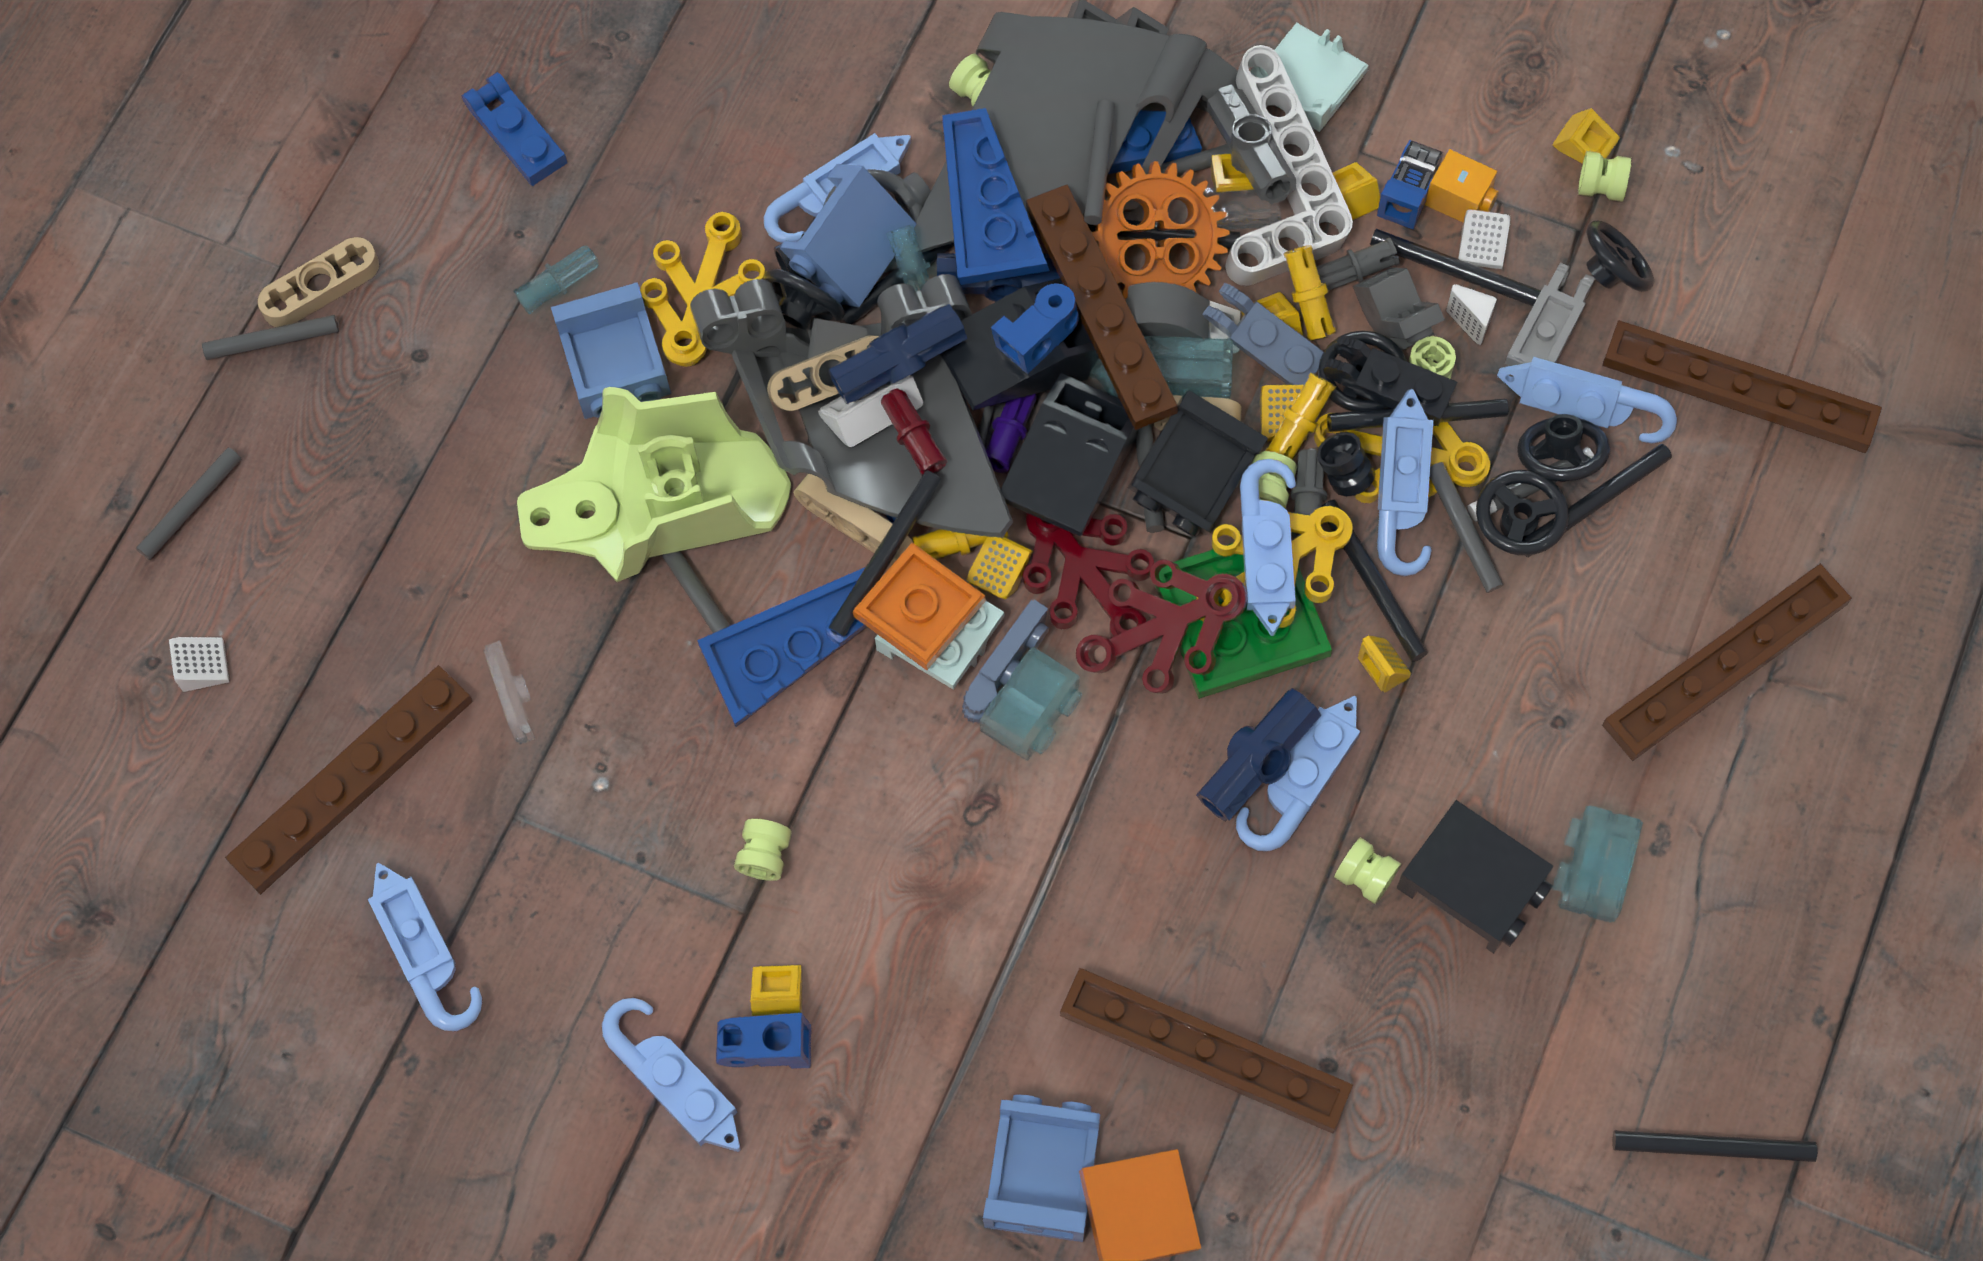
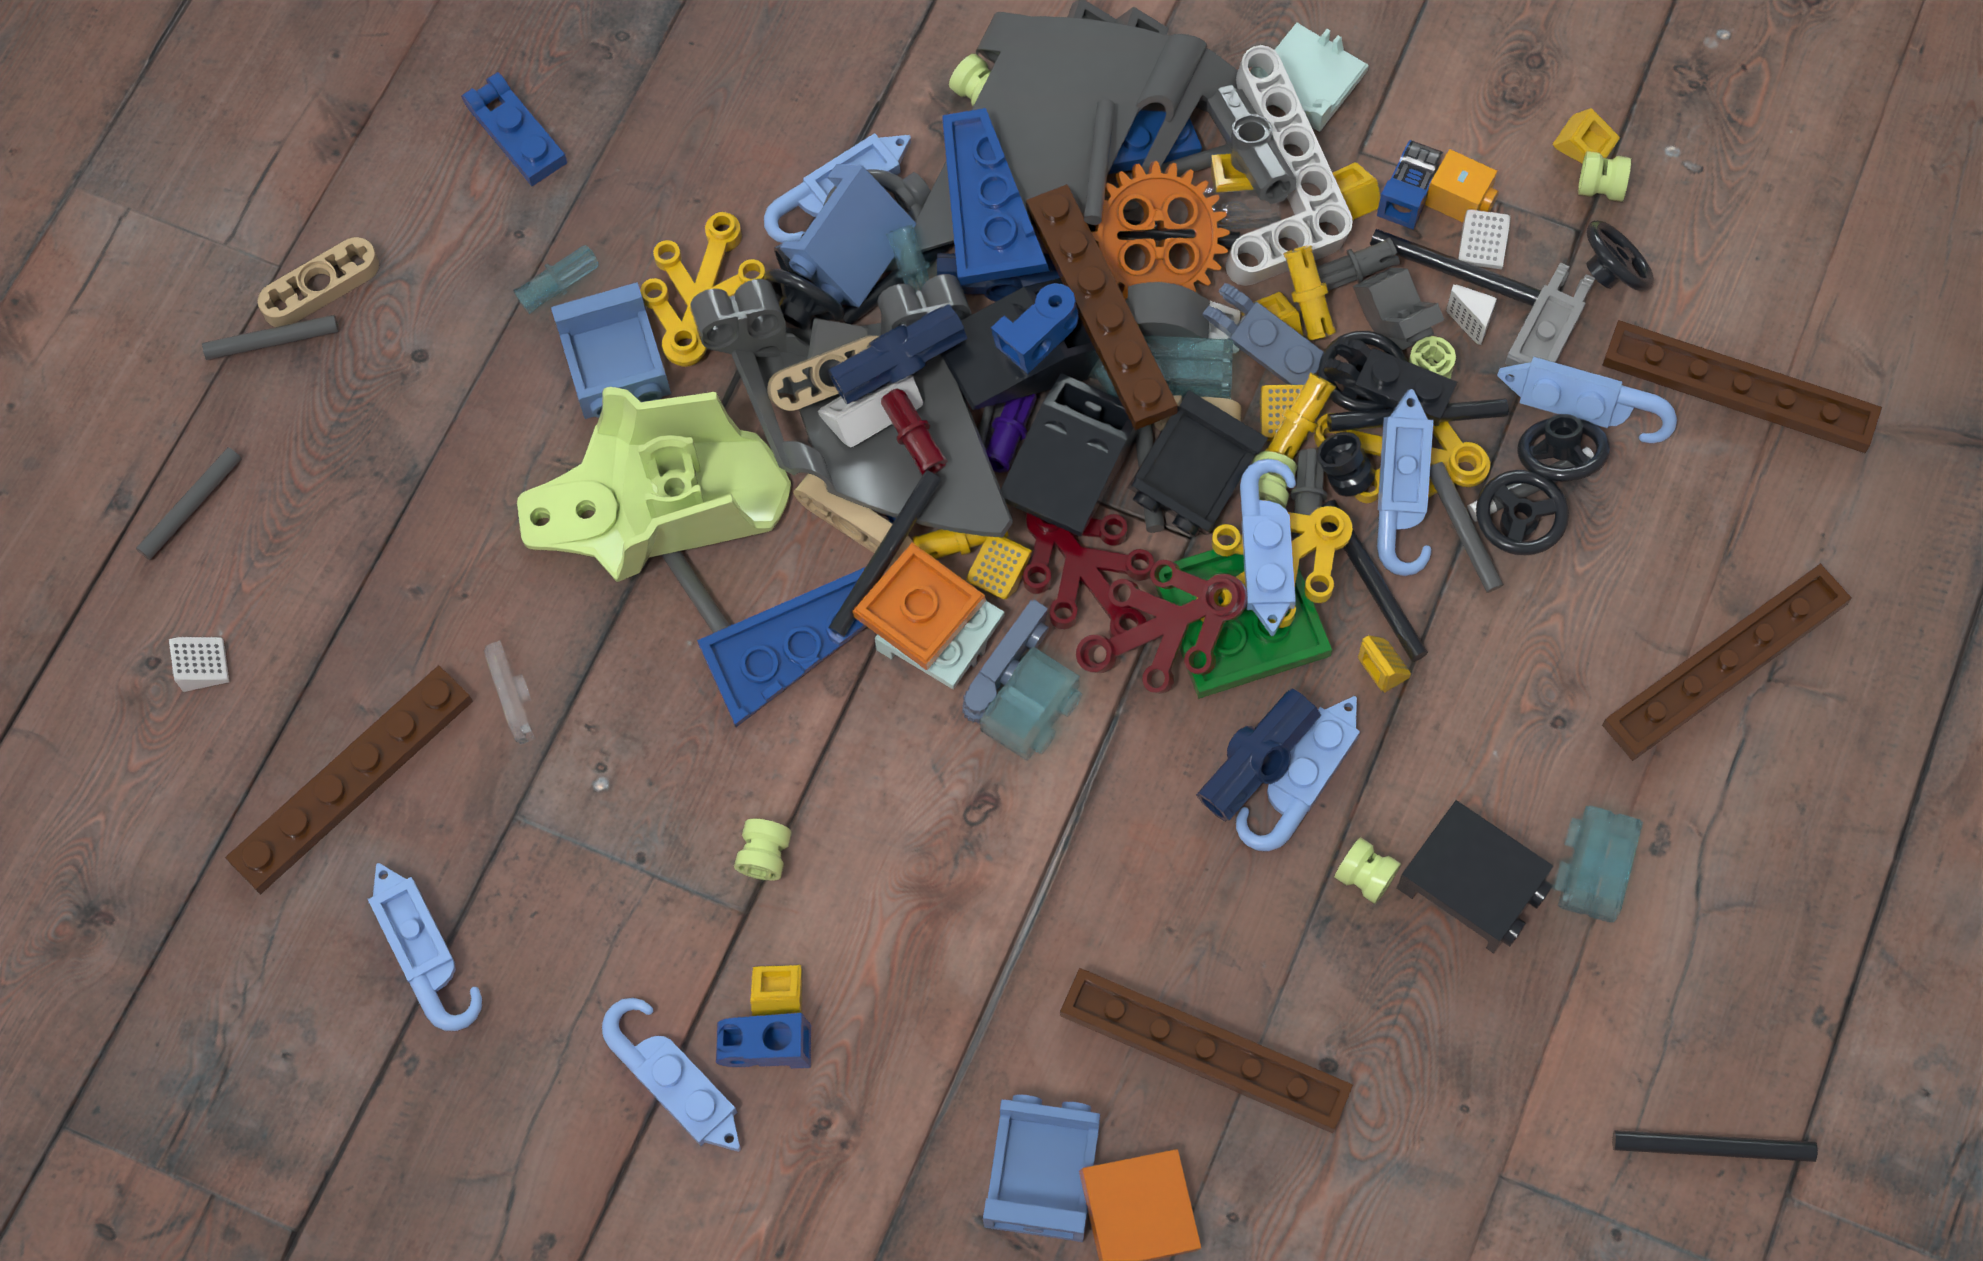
(1609, 489): black bar -> none

